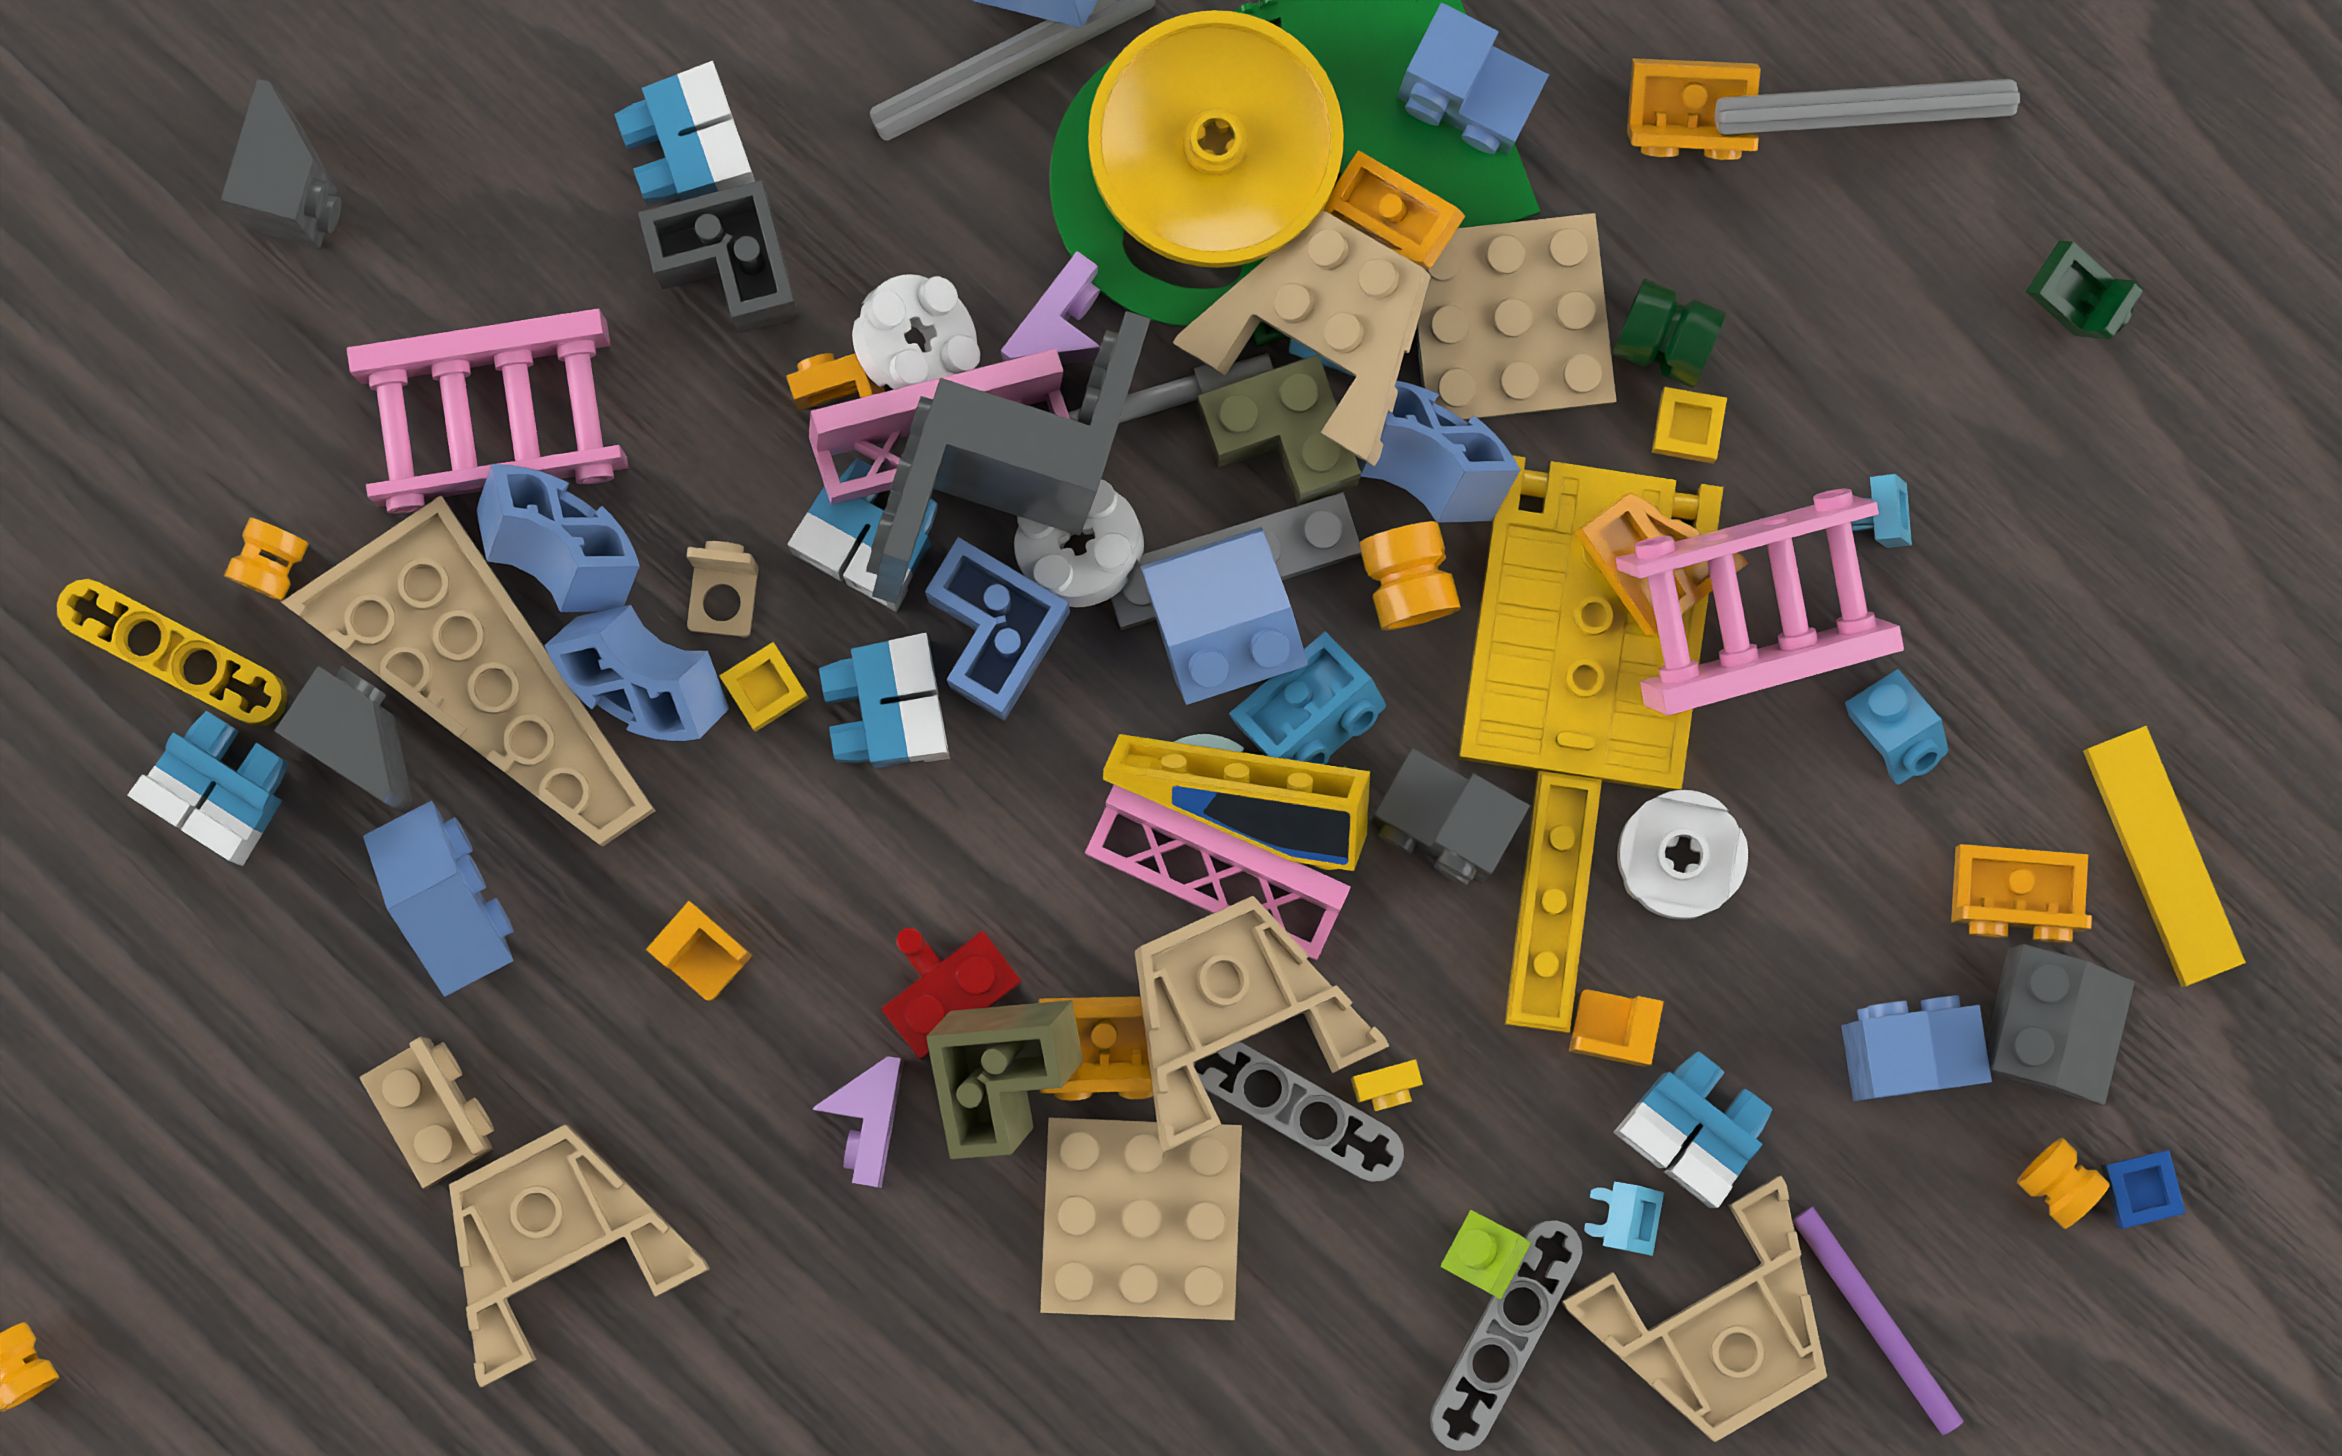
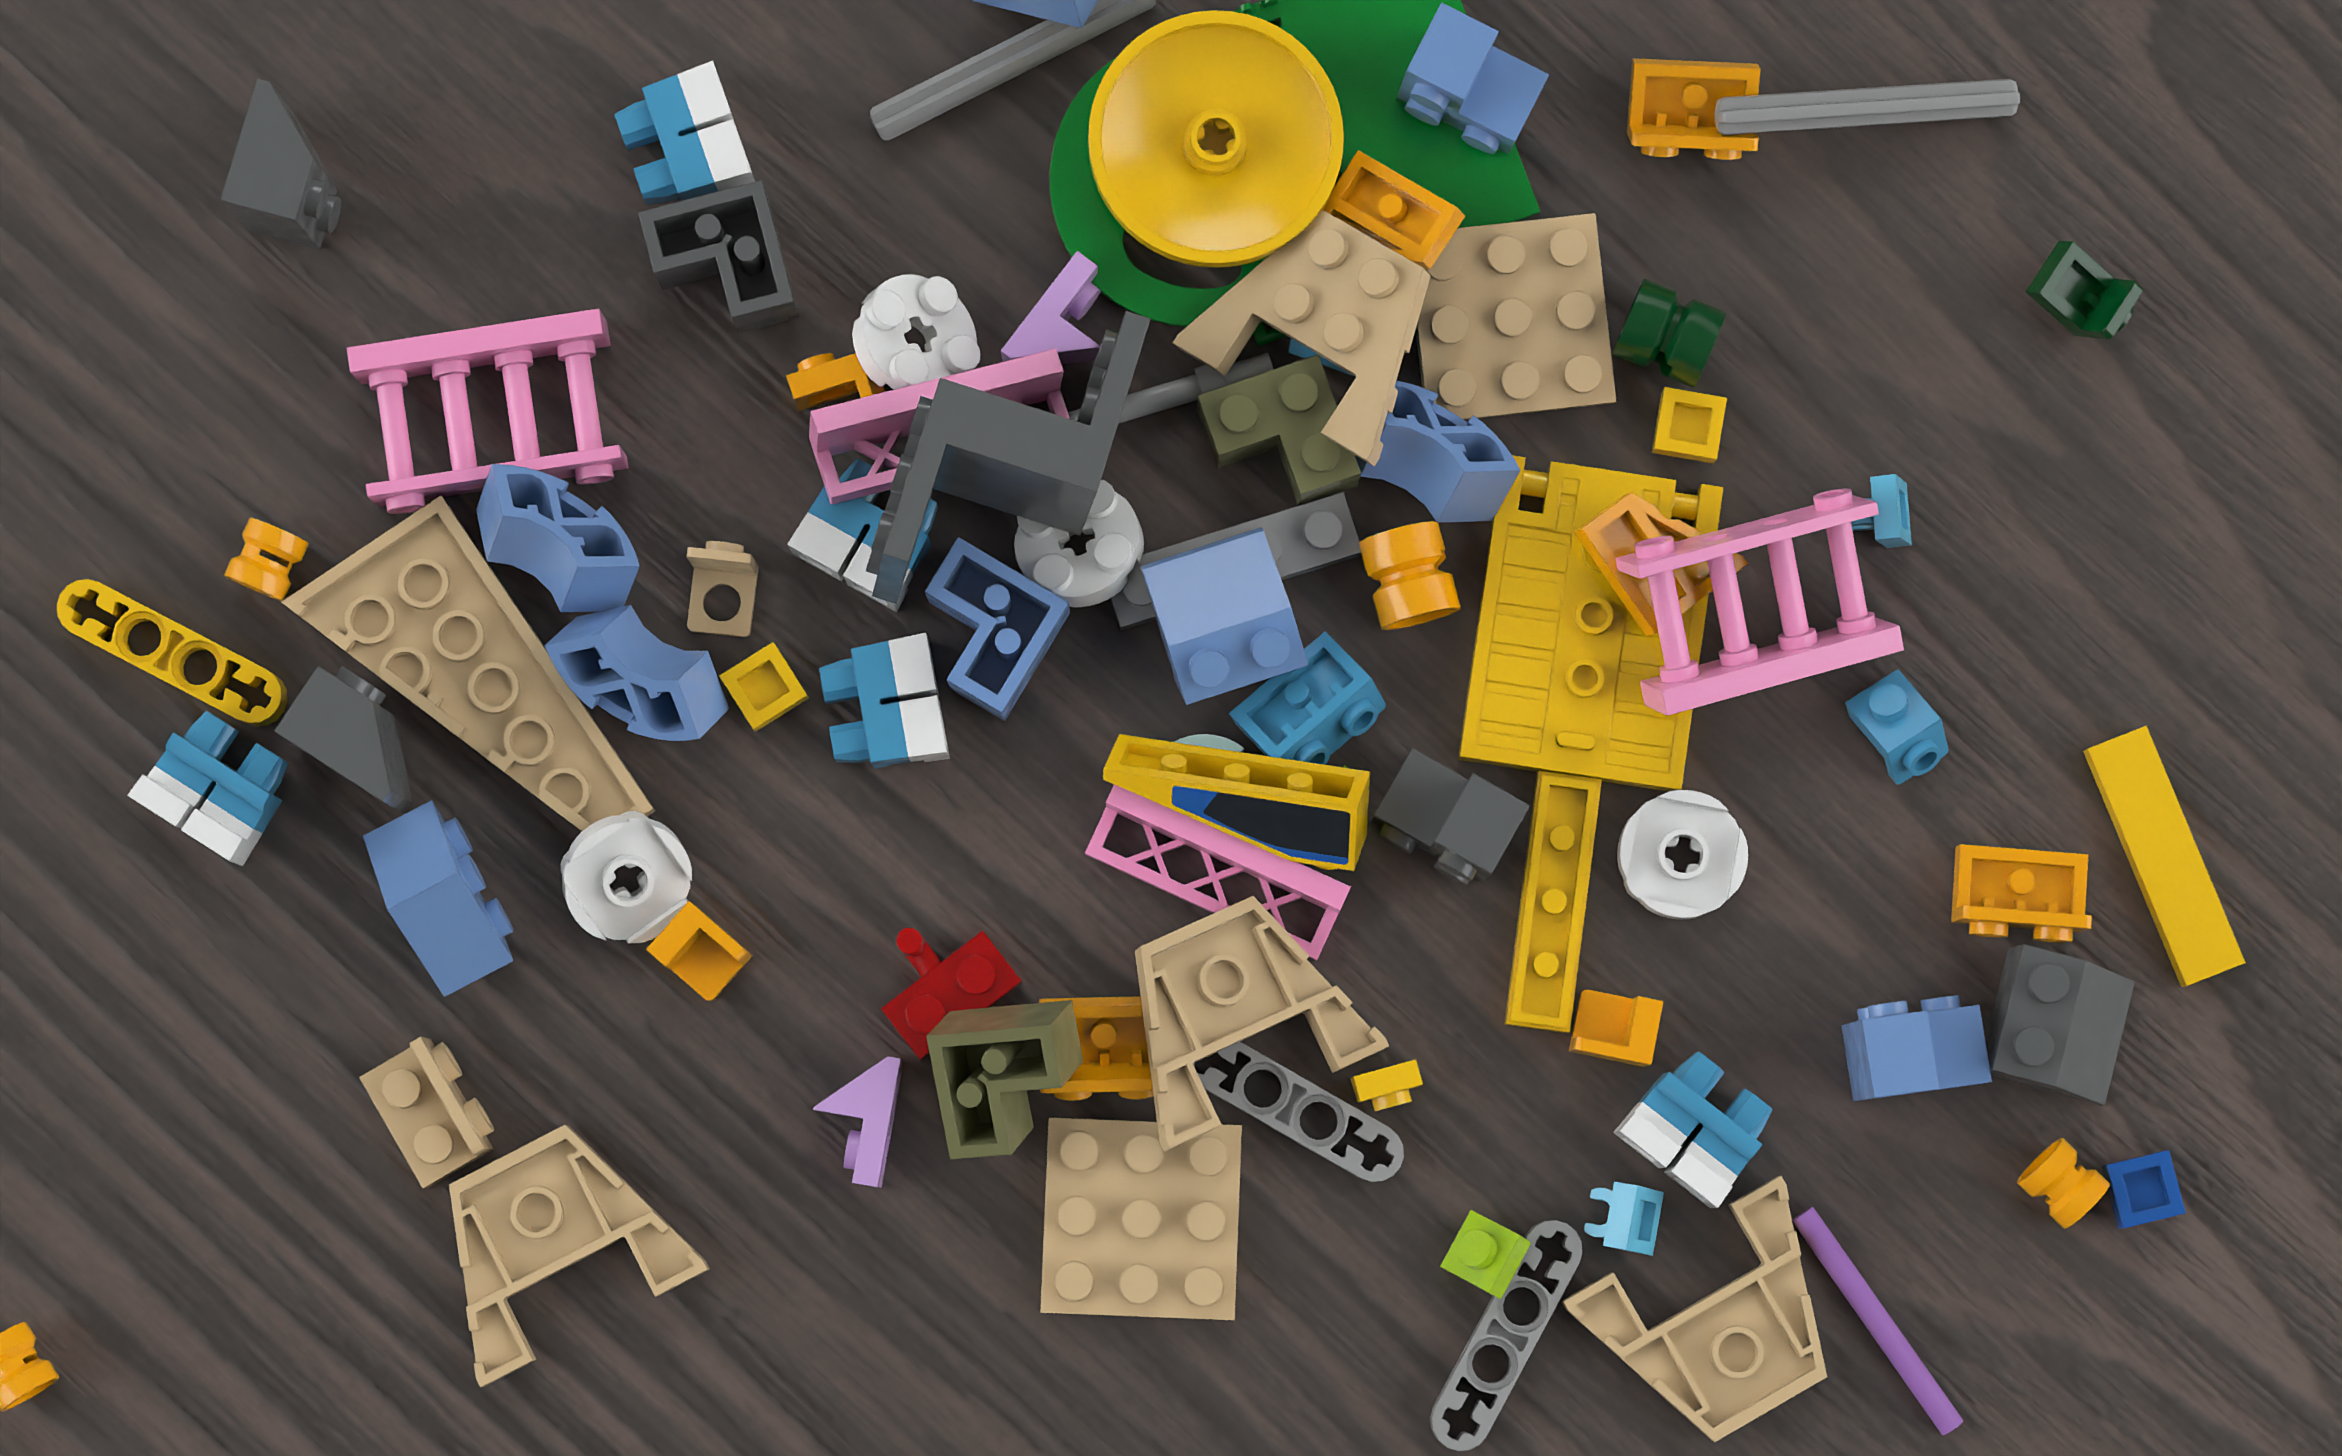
(632, 842): none -> white plate

